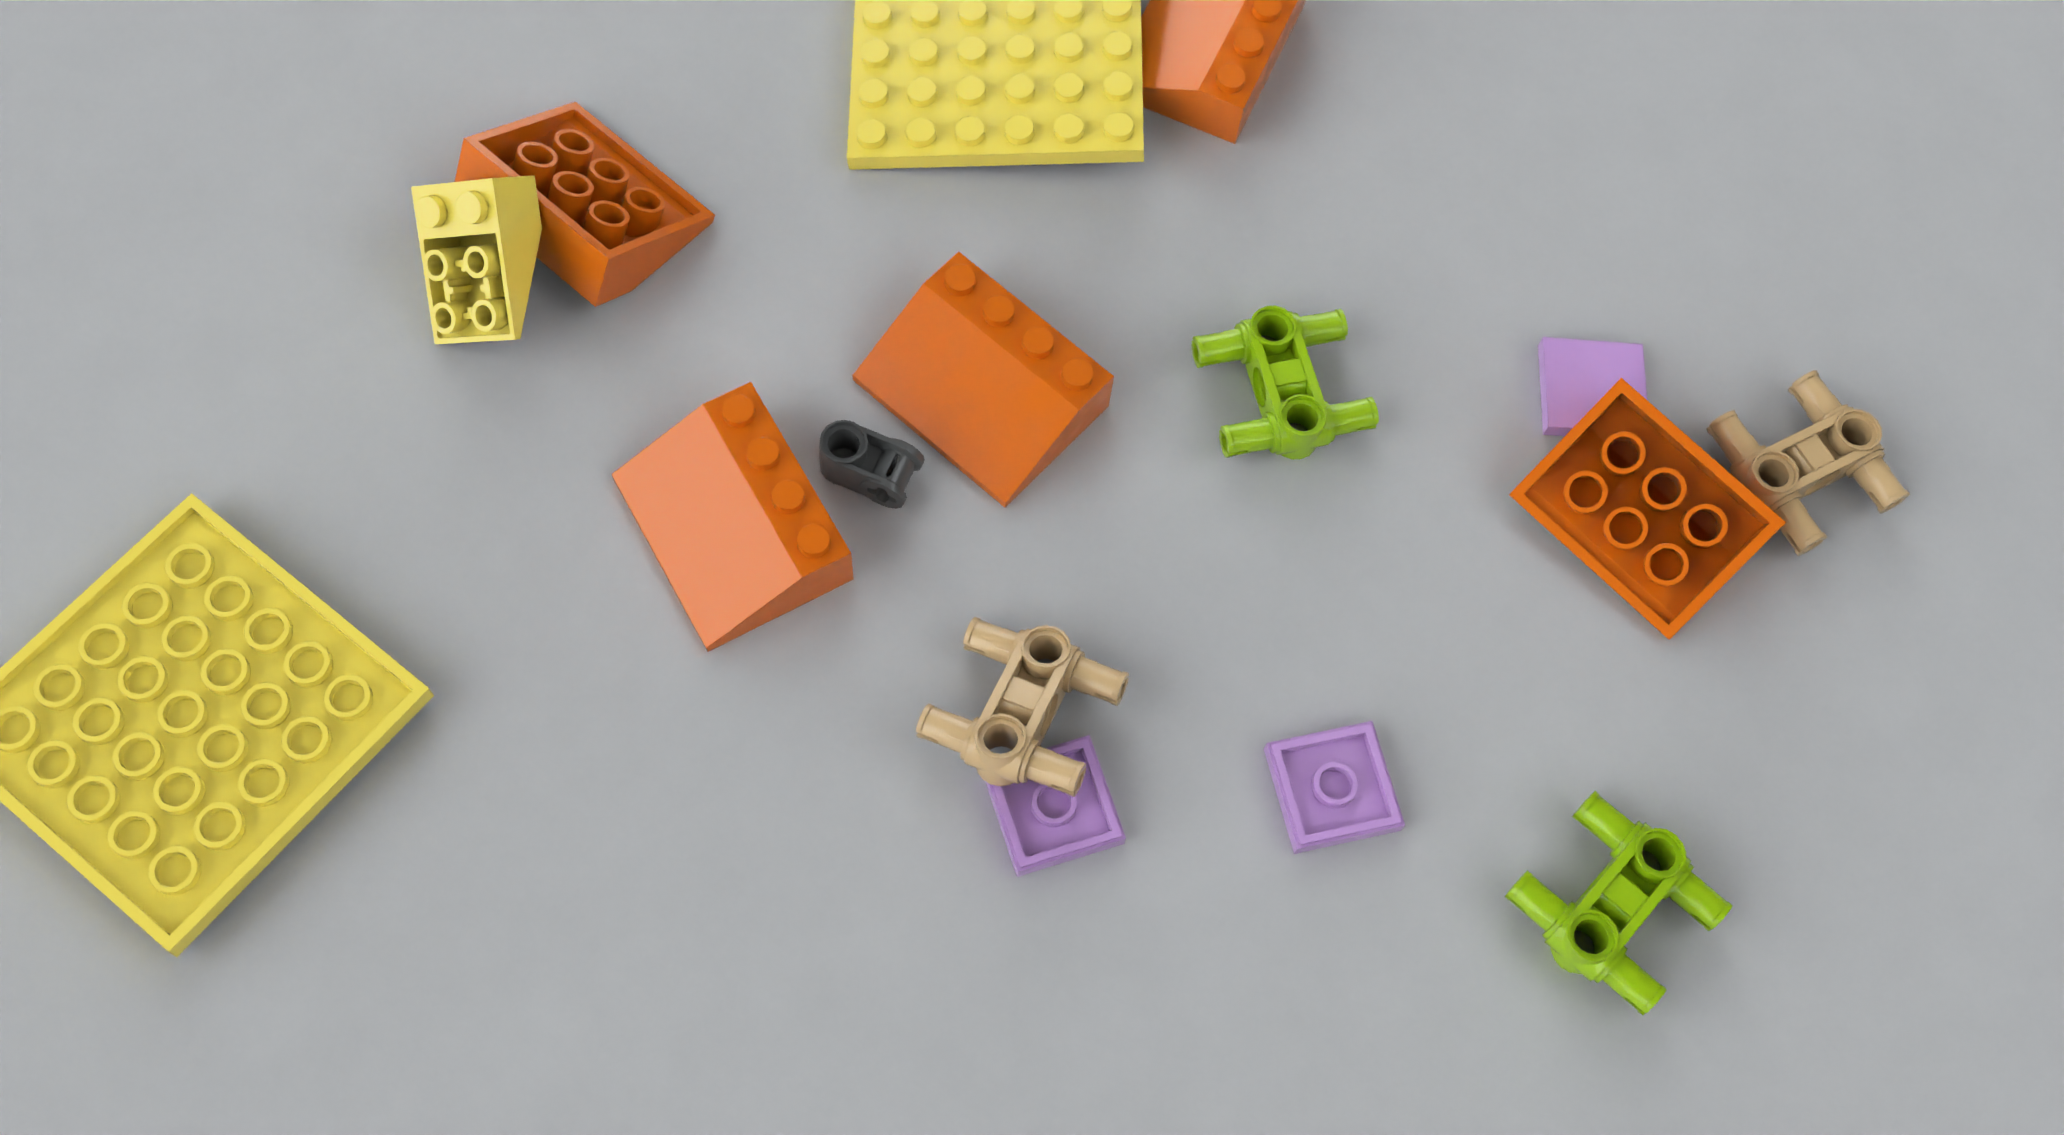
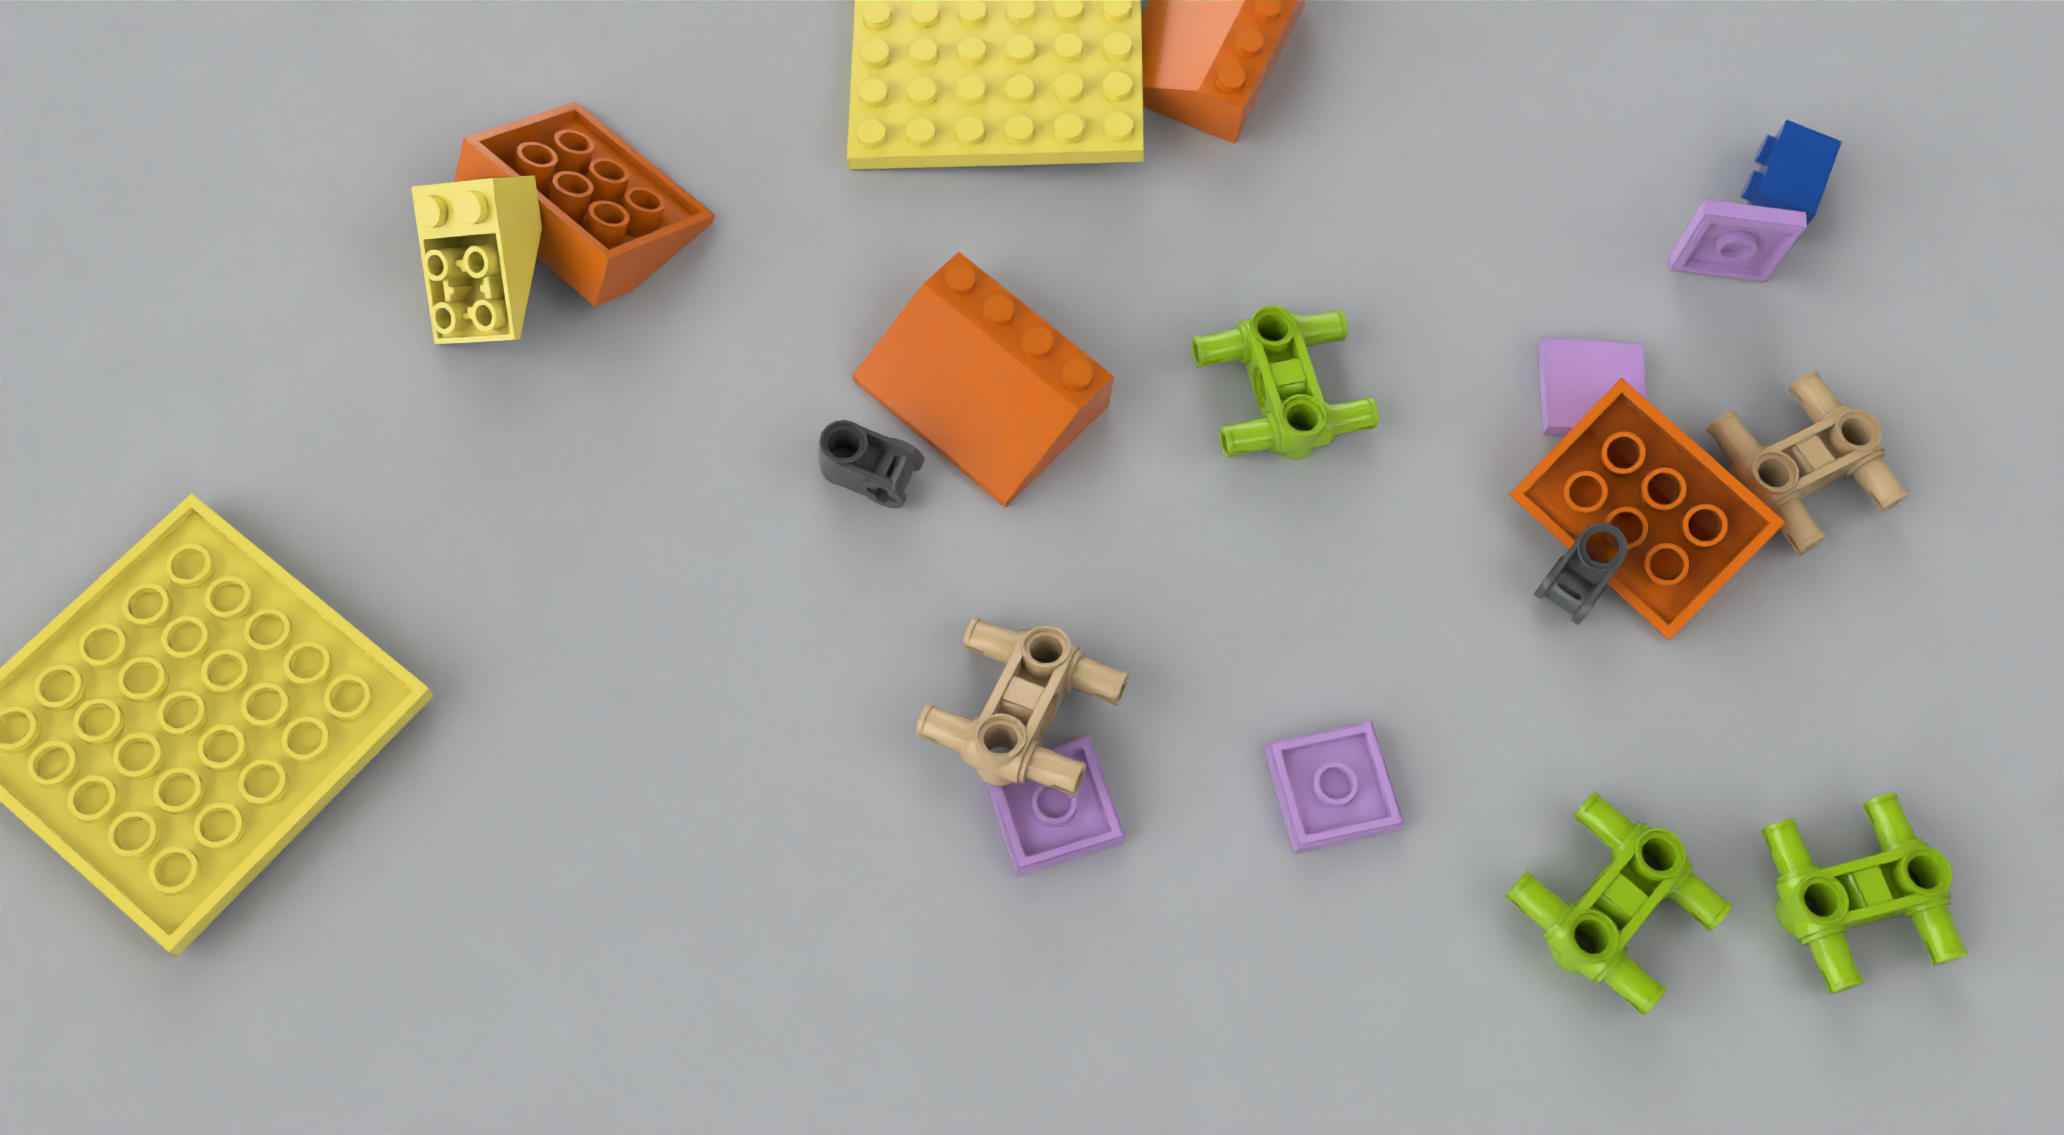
(733, 518): orange slope -> none
(1582, 574): none -> dark grey piece
(1737, 240): none -> lavender tile
(1792, 170): none -> blue brick
(1863, 892): none -> lime piece

